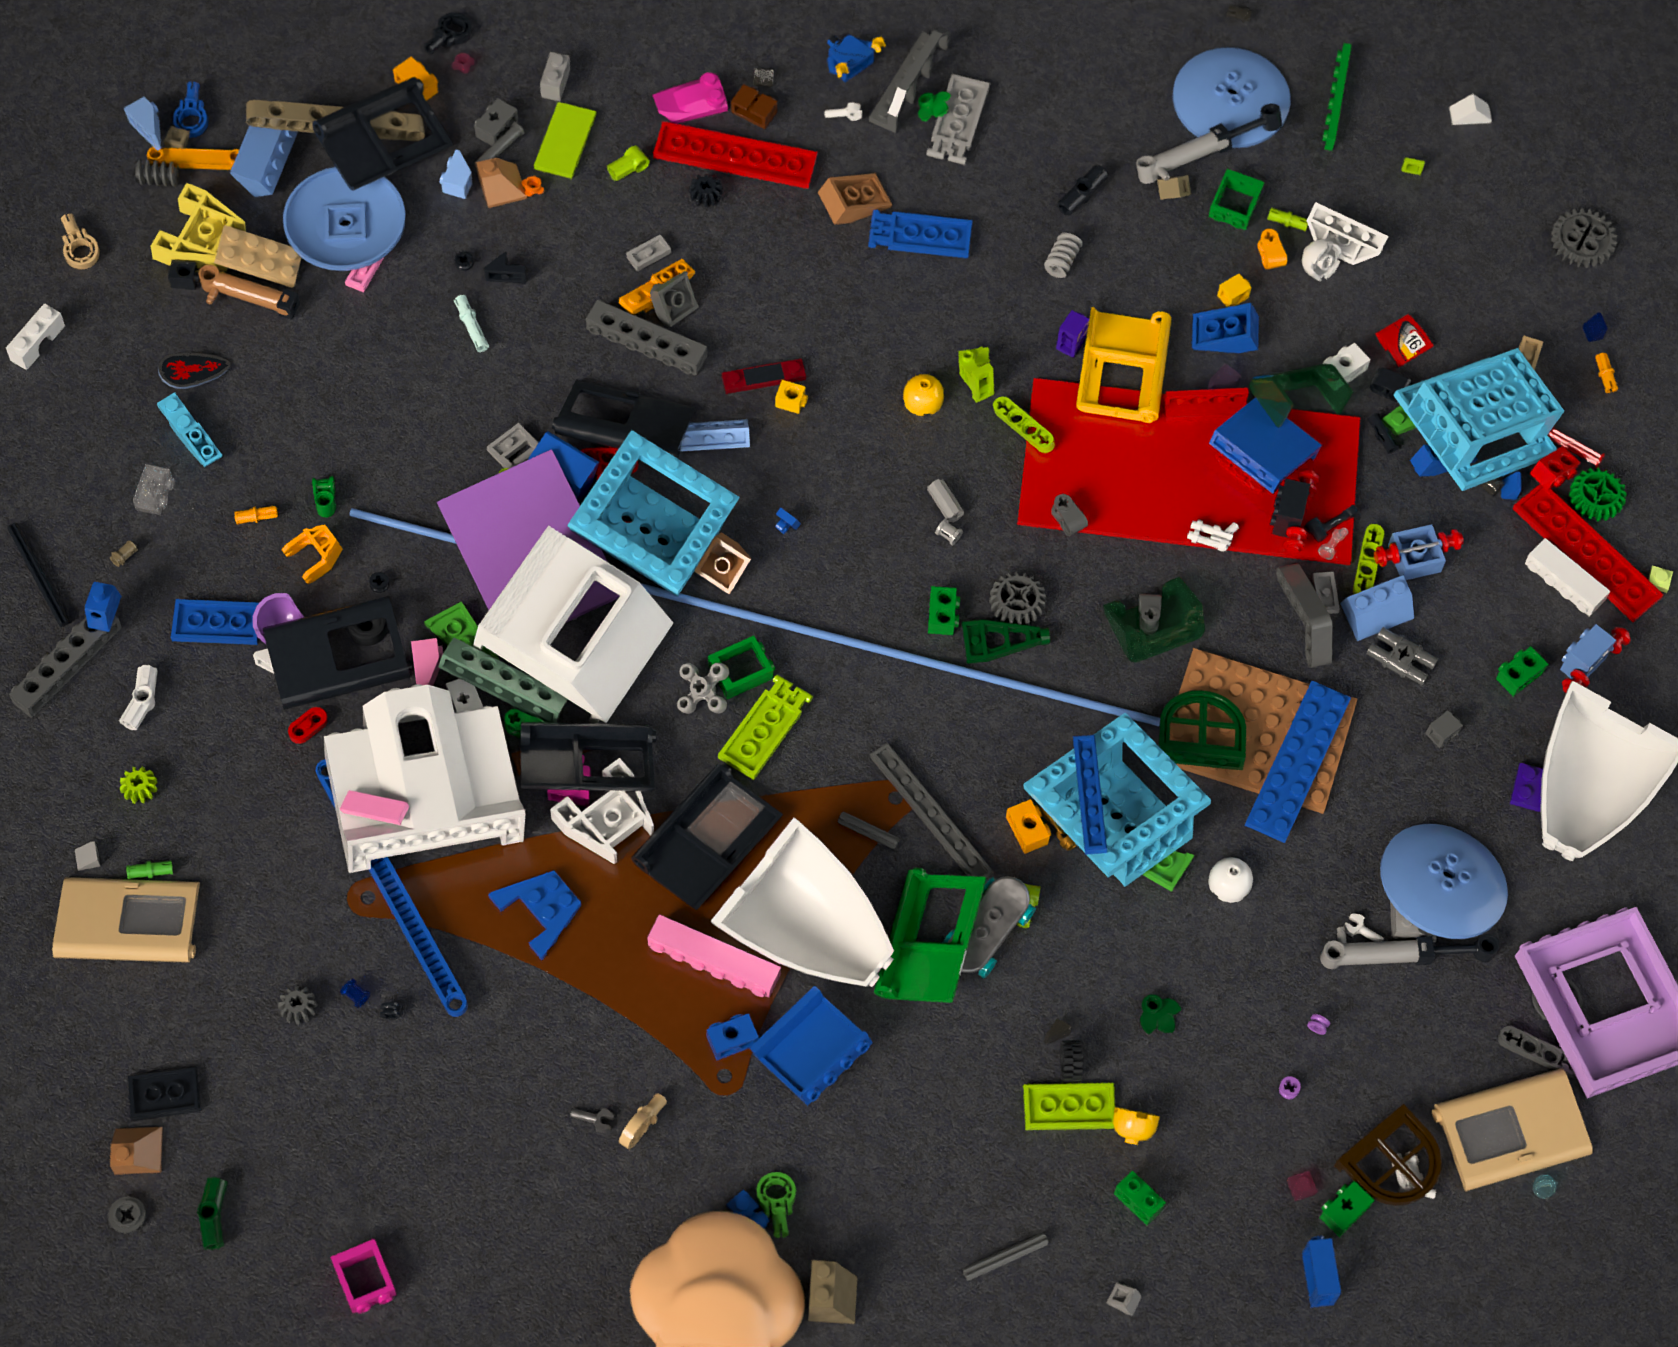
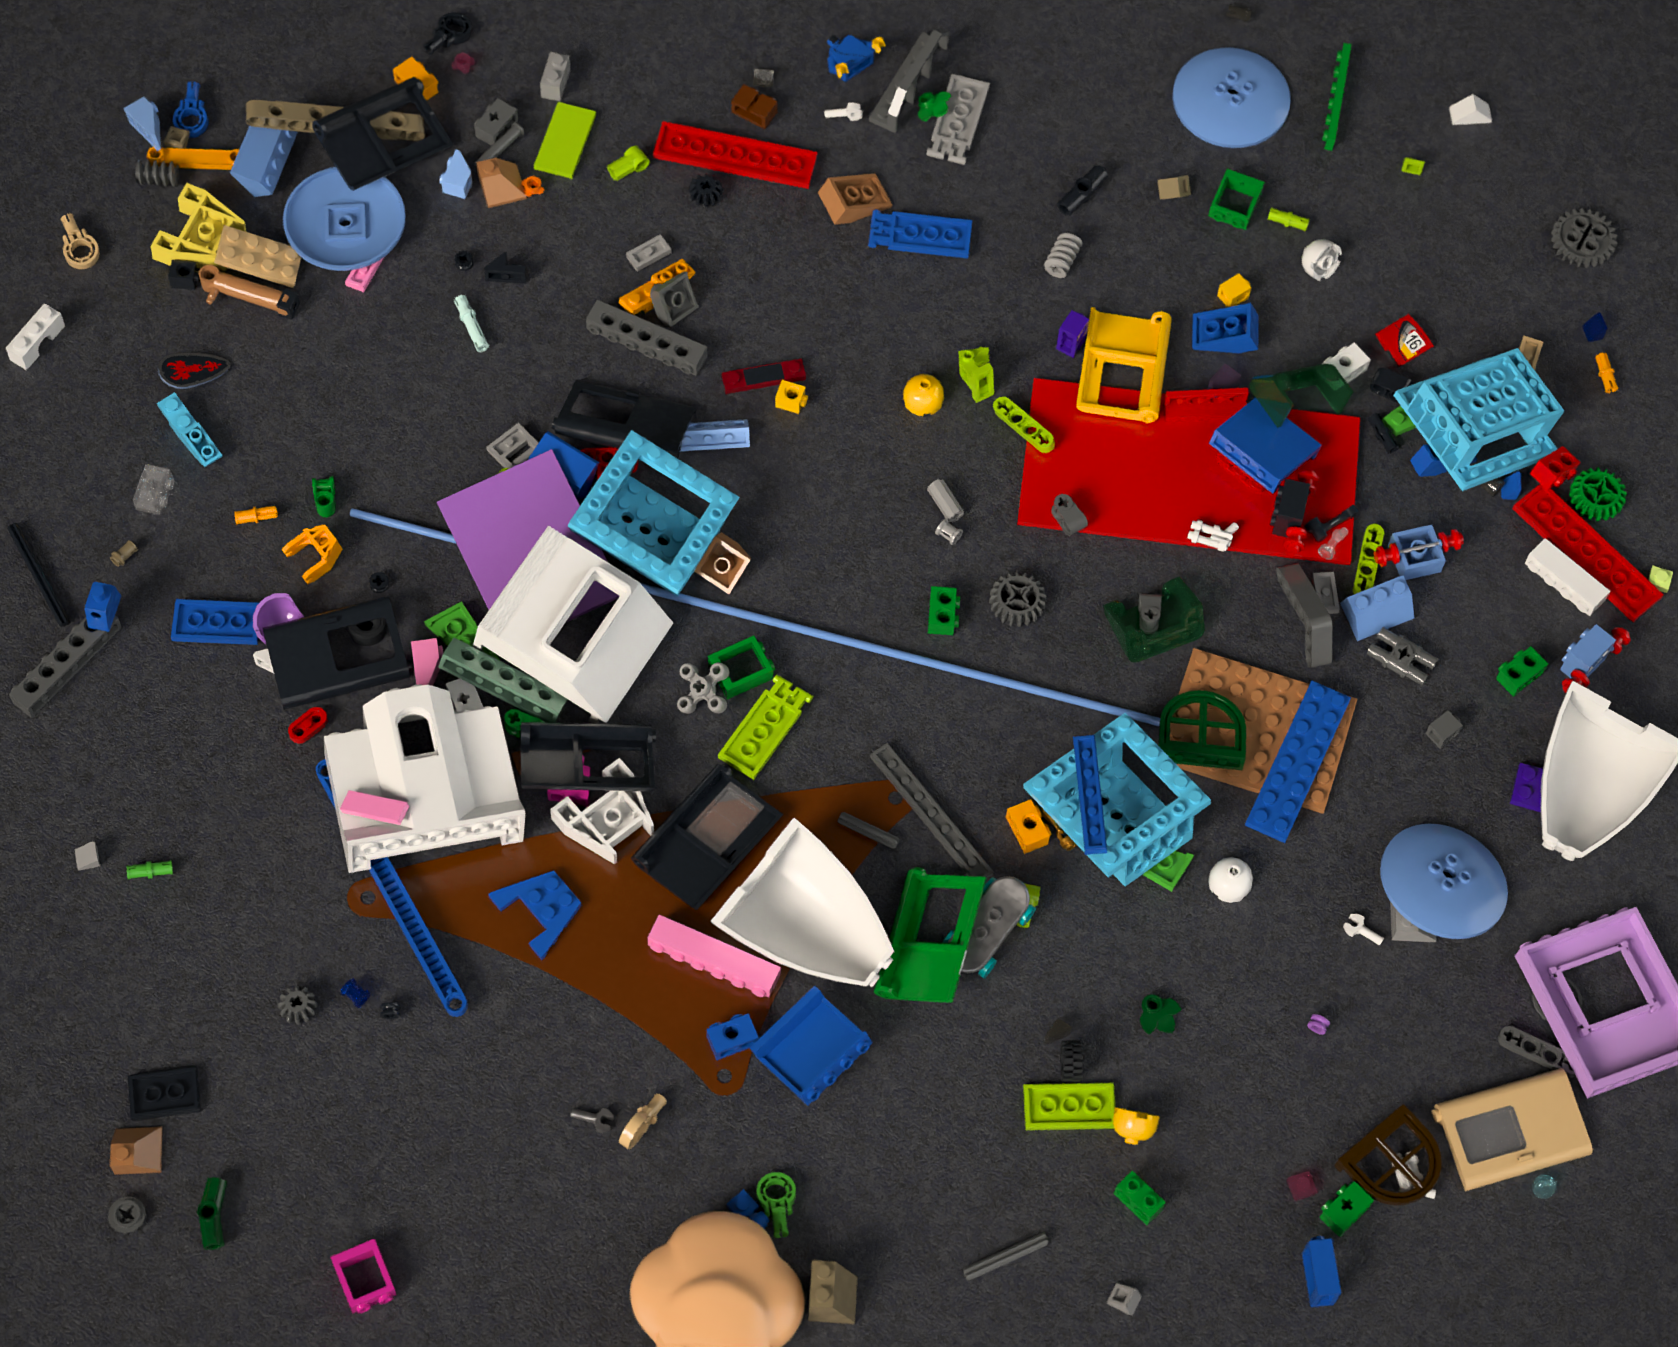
(126, 920): tan piece -> none
(138, 709): white piece -> none
(144, 783): lime gear -> none
(692, 99): dark pink slope -> none
(786, 521): blue tile -> none
(975, 640): dark green plate -> none
(1217, 140): light grey piece -> none
(1271, 250): light orange piece -> none
(1292, 1082): medium lavender bush -> none
(1354, 238): white wedge -> none
(1418, 951): light grey piece -> none
(1576, 447): axle -> none

